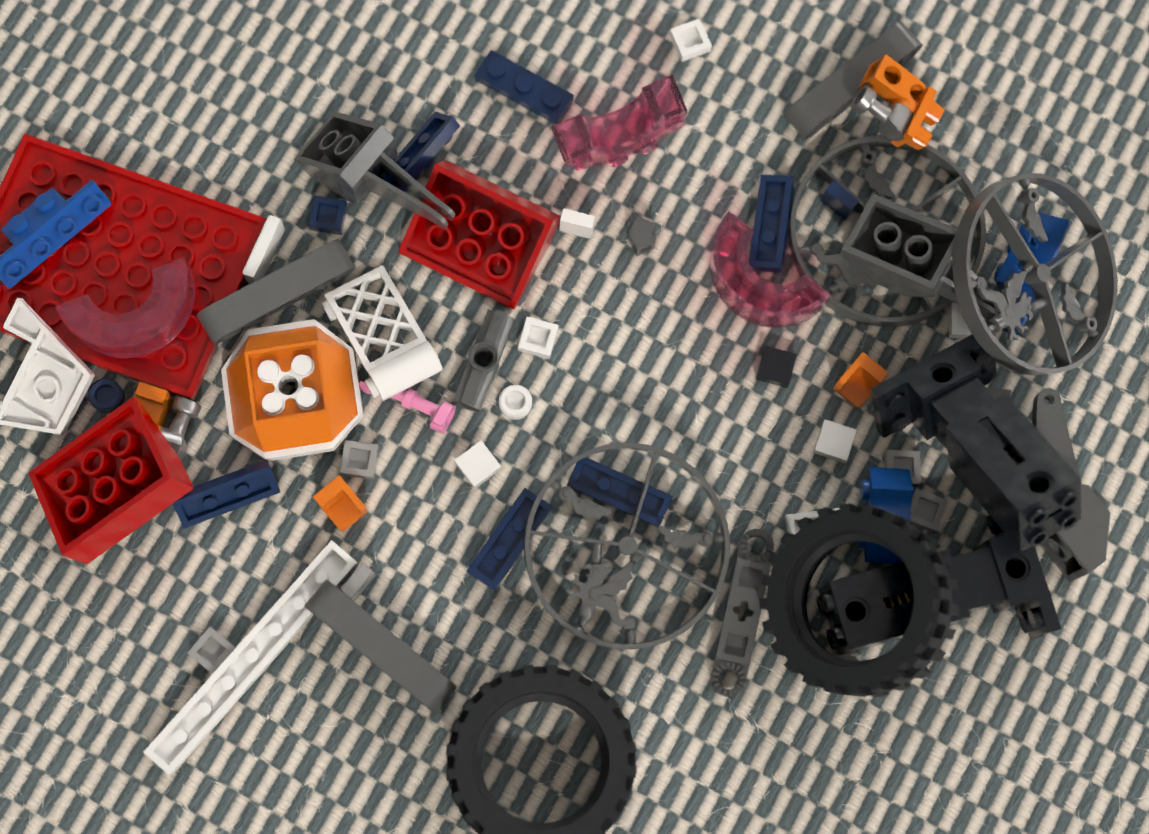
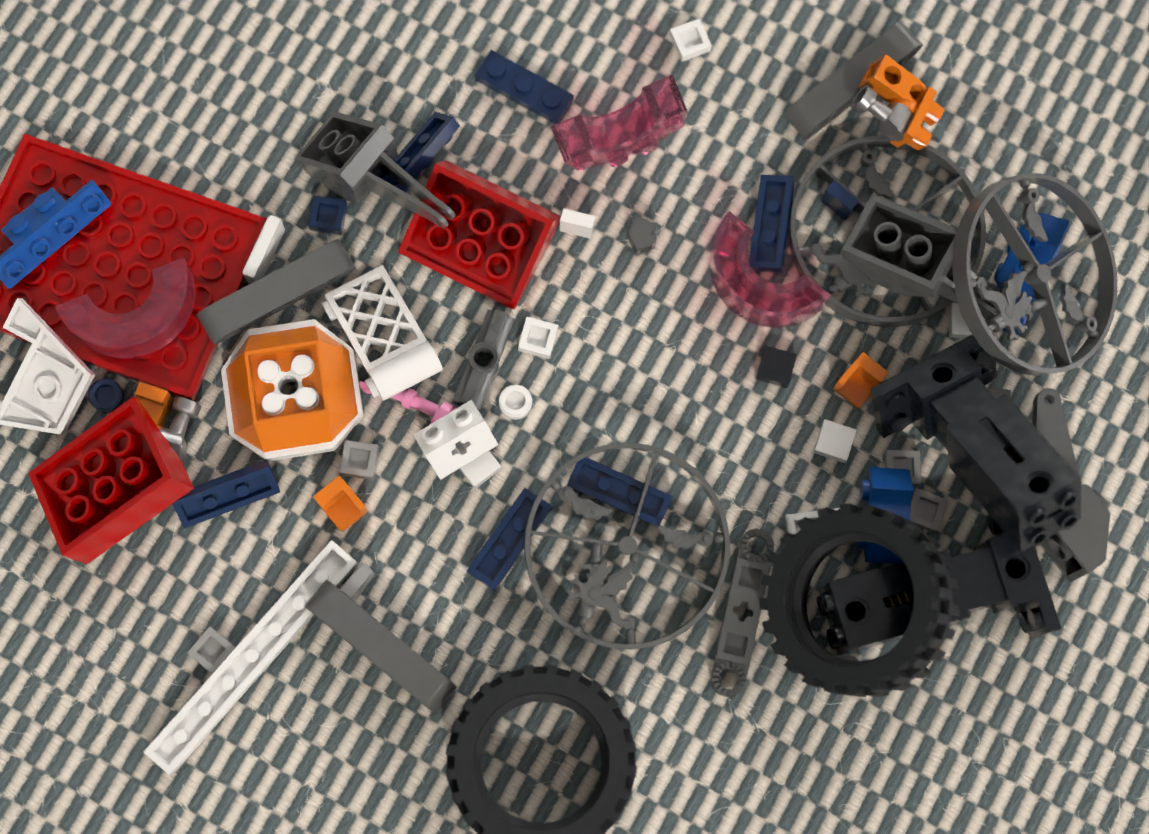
(455, 439): none -> white brick

